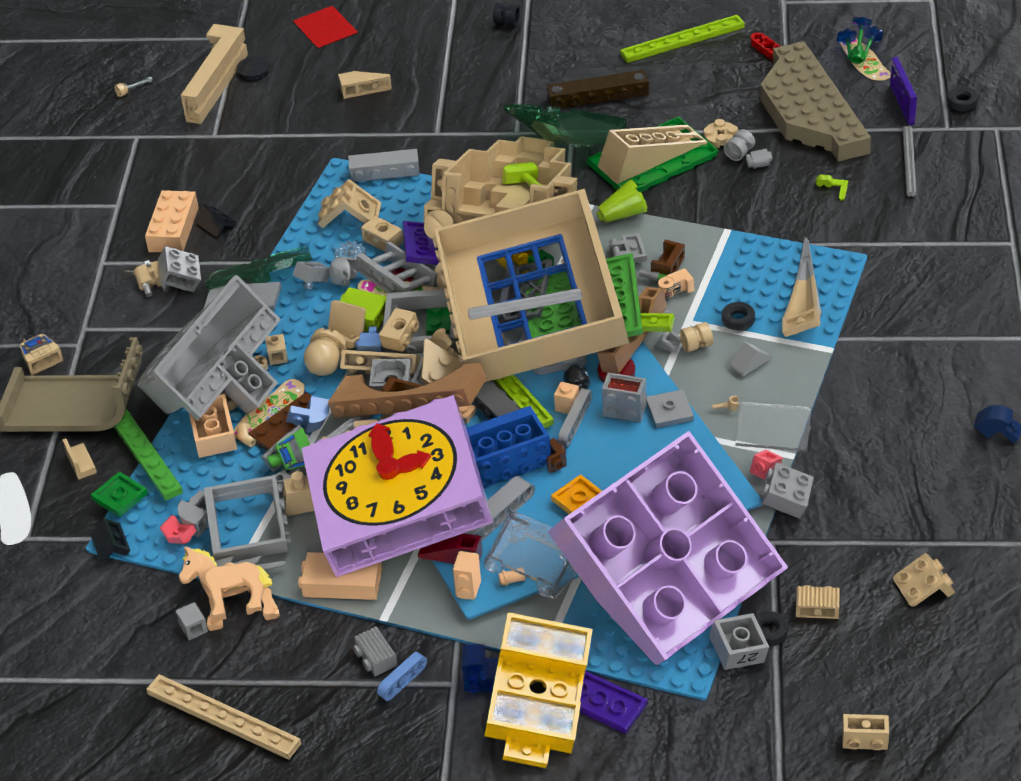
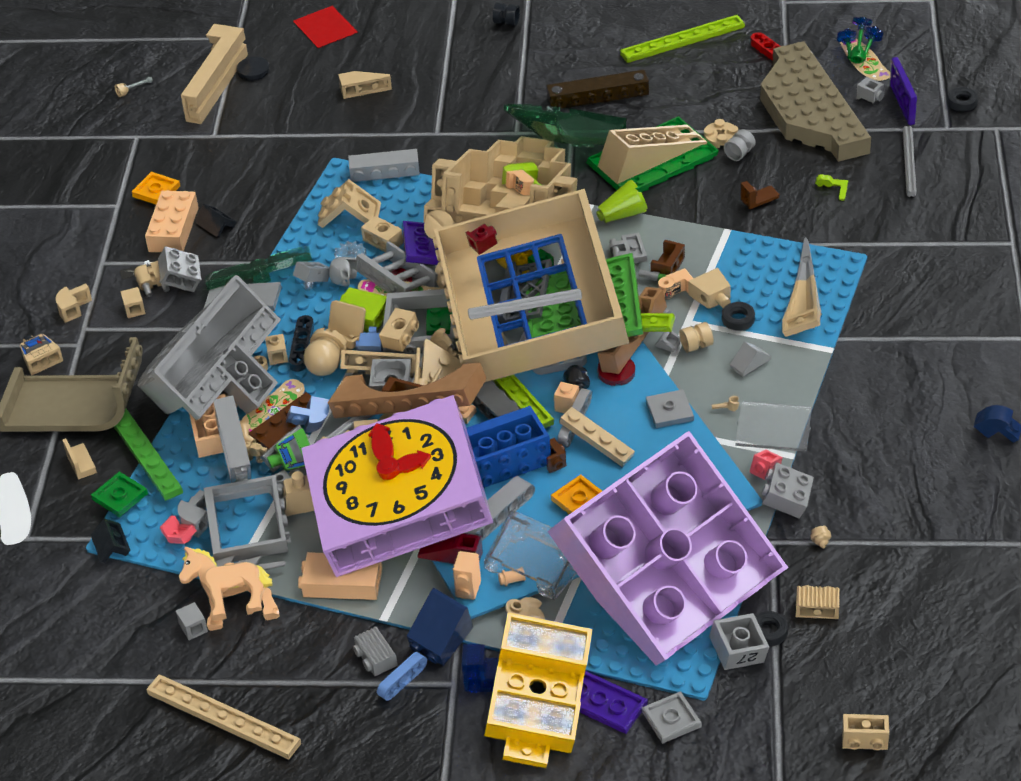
(70, 300): none -> tan brick
(133, 302): none -> tan brick
(152, 185): none -> light orange plate
(232, 439): none -> light grey window
(255, 450): none -> tan piece
(300, 342): none -> black beam
(417, 375): none -> tan plant
(439, 627): none -> dark blue slope
(482, 238): none -> dark red brick
(519, 181): none -> light nougat leg
(527, 606): none -> tan plate
(597, 436): none -> tan plate
(624, 397): light grey piece -> none
(671, 717): none -> light grey plate
(710, 289): none -> tan torso
(754, 198): none -> reddish brown bracket
(758, 158): light grey brick -> none
(820, 536): none -> tan plate
(870, 90): none -> light grey brick
(923, 579): tan bracket -> none

